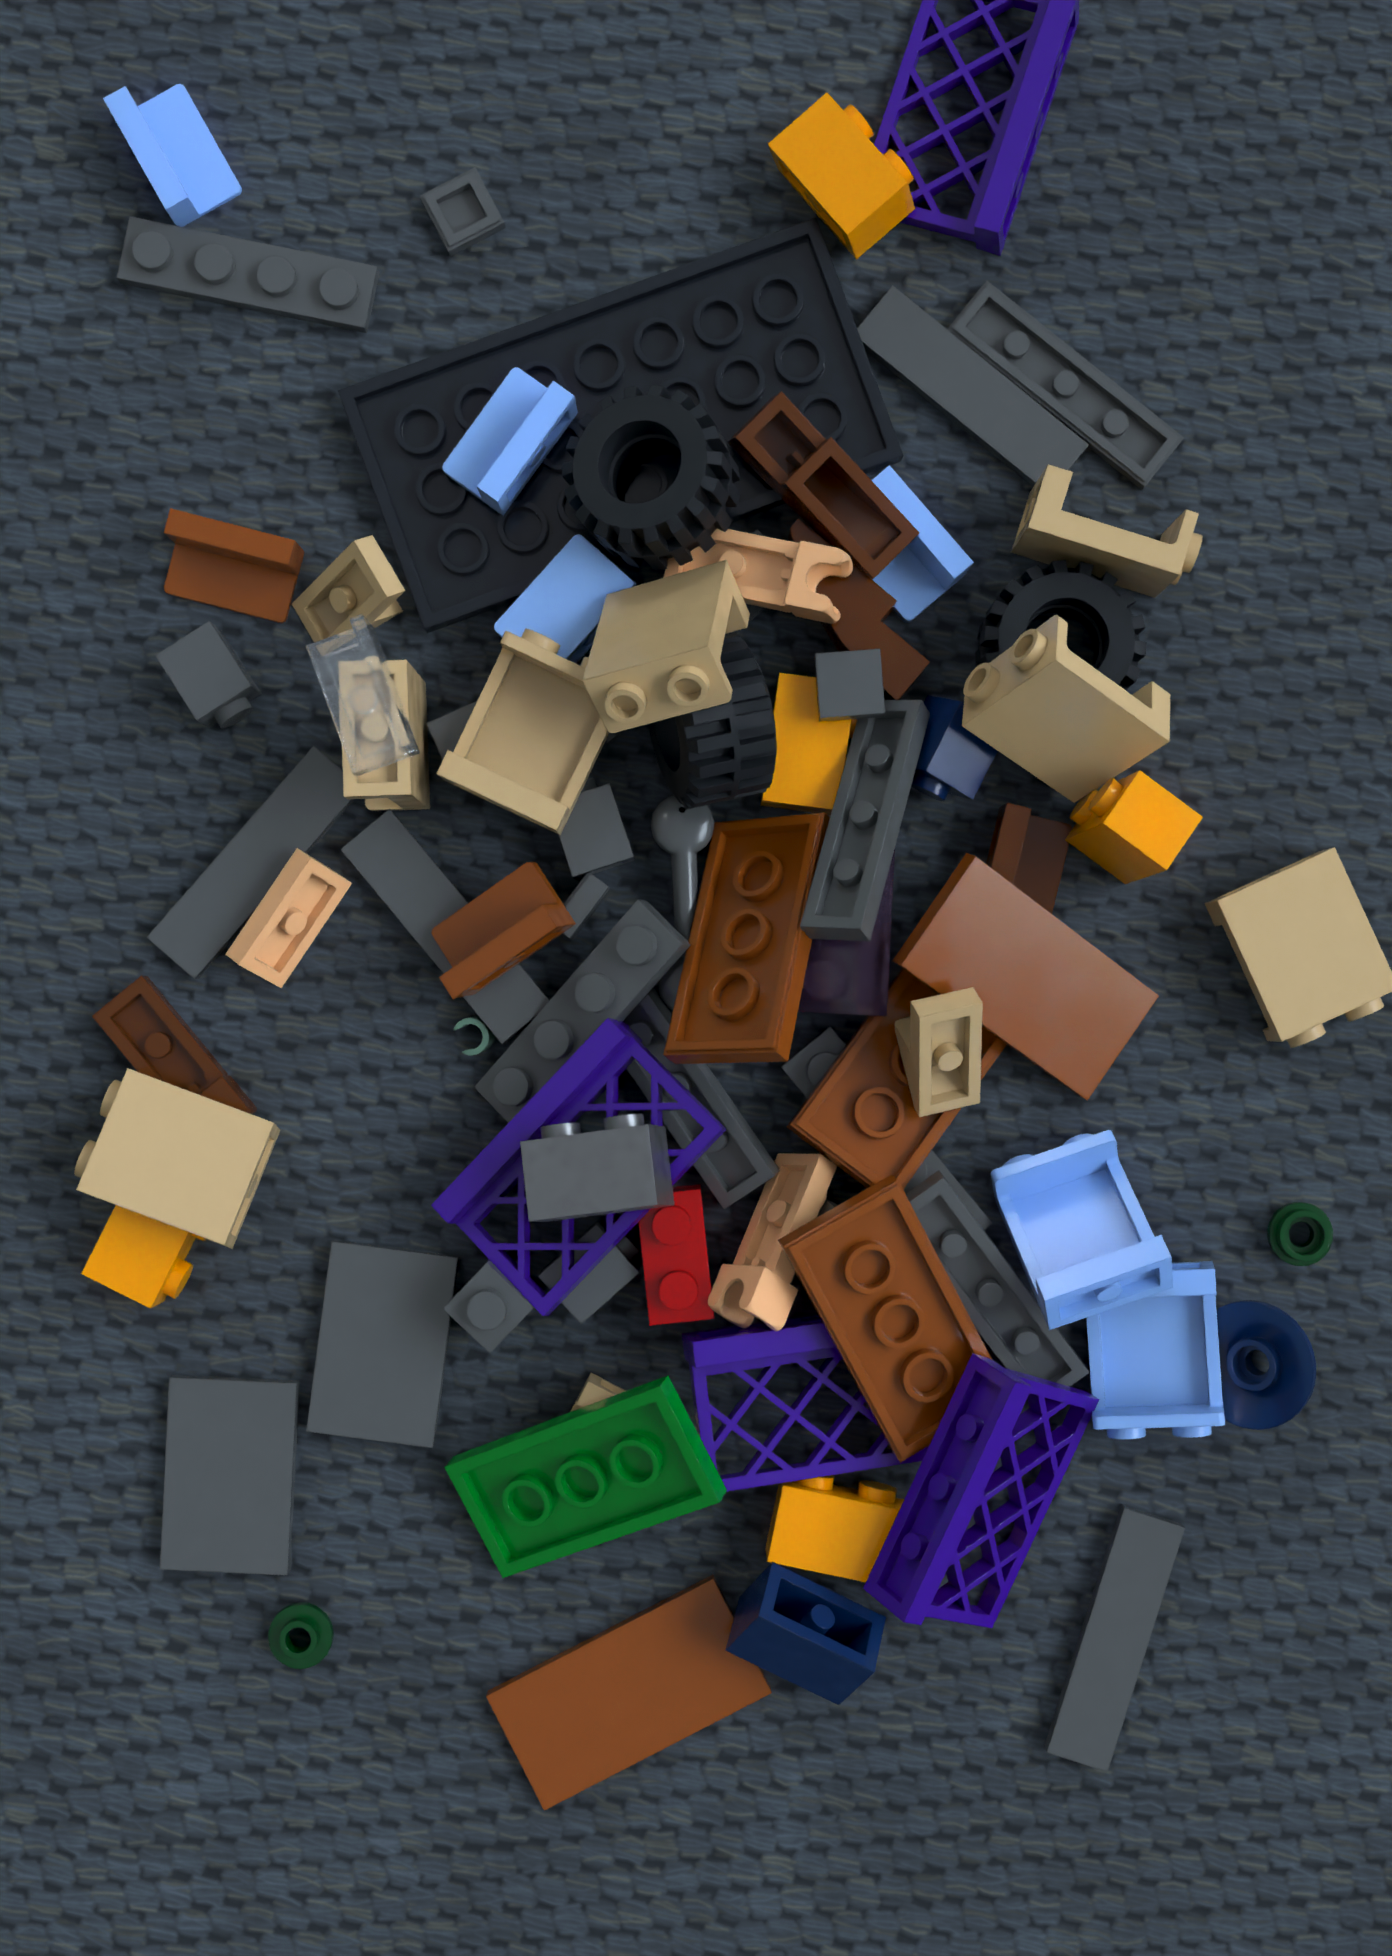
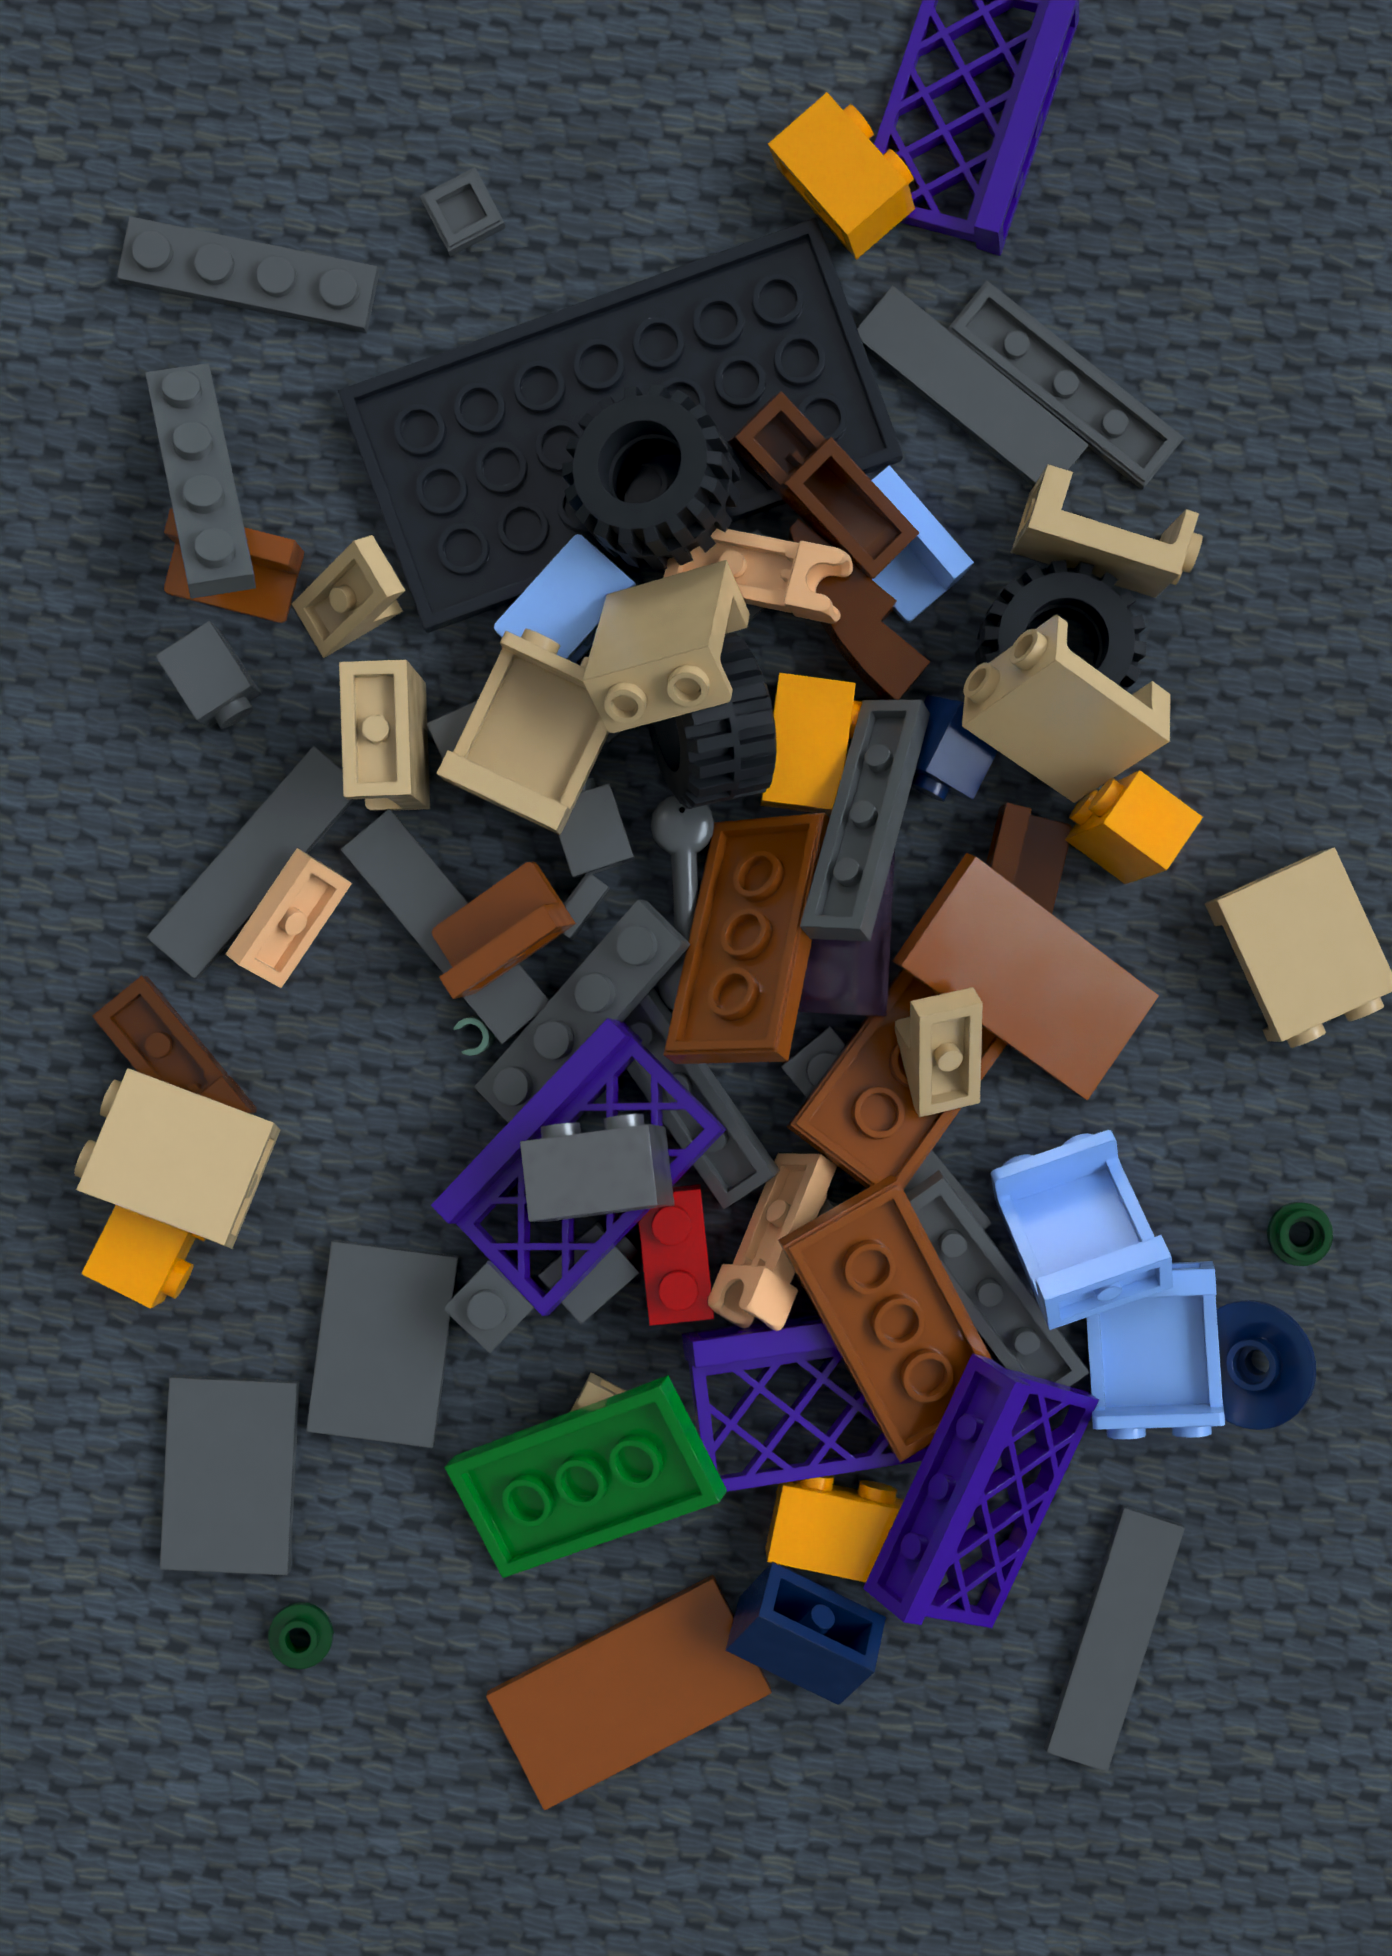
(175, 152): light blue panel -> none
(200, 481): none -> dark grey plate
(362, 698): clear panel -> none
(510, 439): light blue panel -> none
(849, 685): dark grey tile -> none

